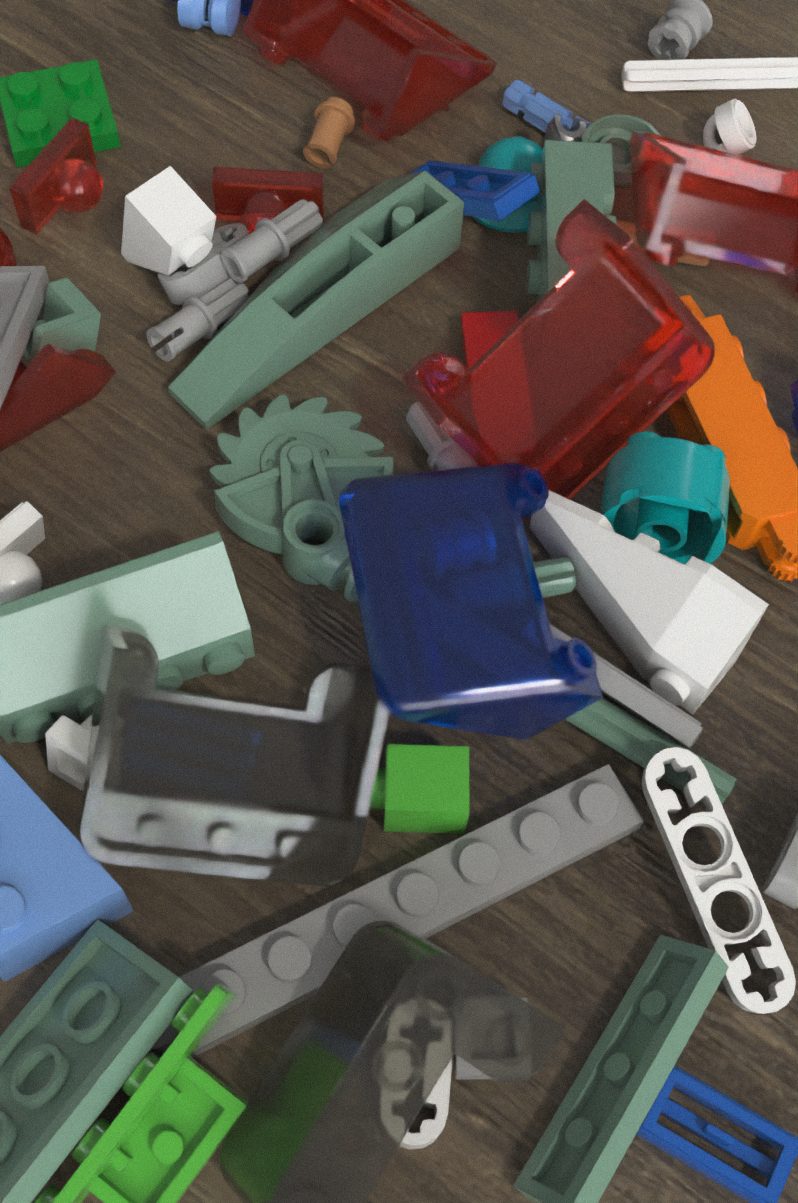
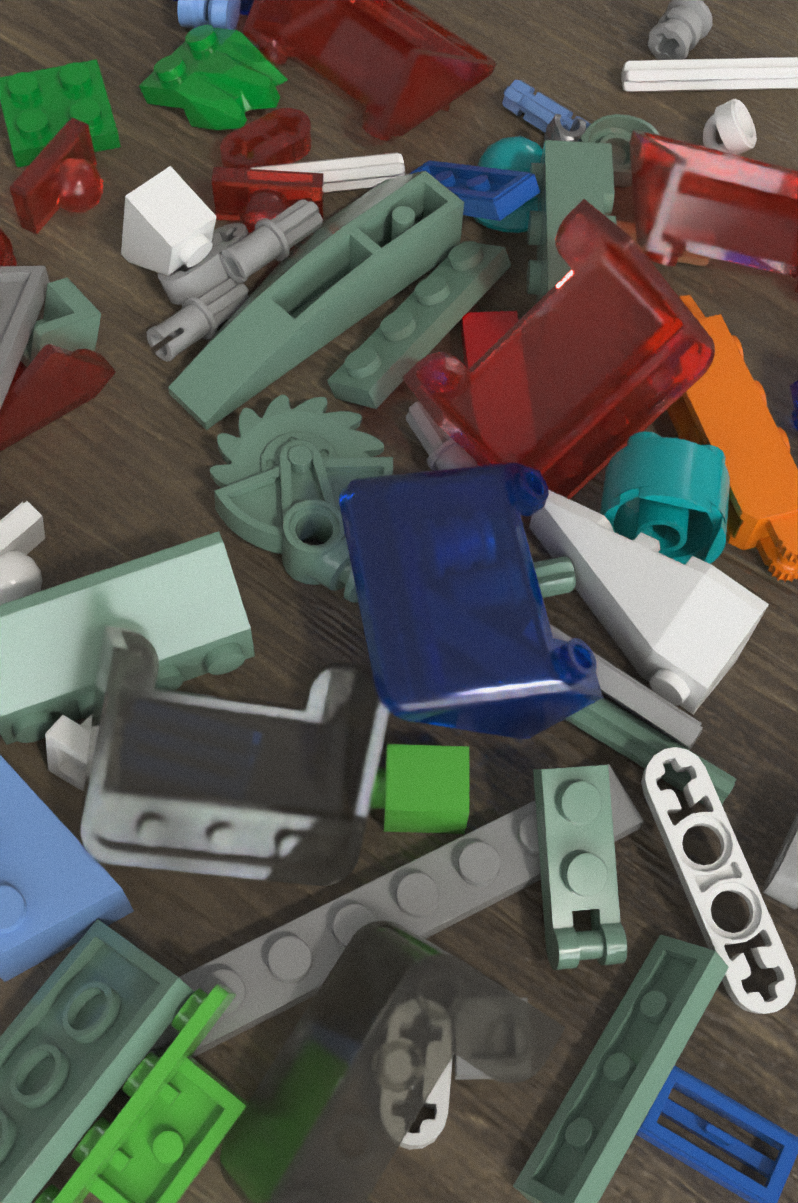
(214, 79): none -> green plate
(270, 140): none -> clear red beam
(333, 121): medium nougat pin -> none
(349, 172): none -> white axle
(419, 323): none -> sand green plate
(578, 865): none -> sand green plate

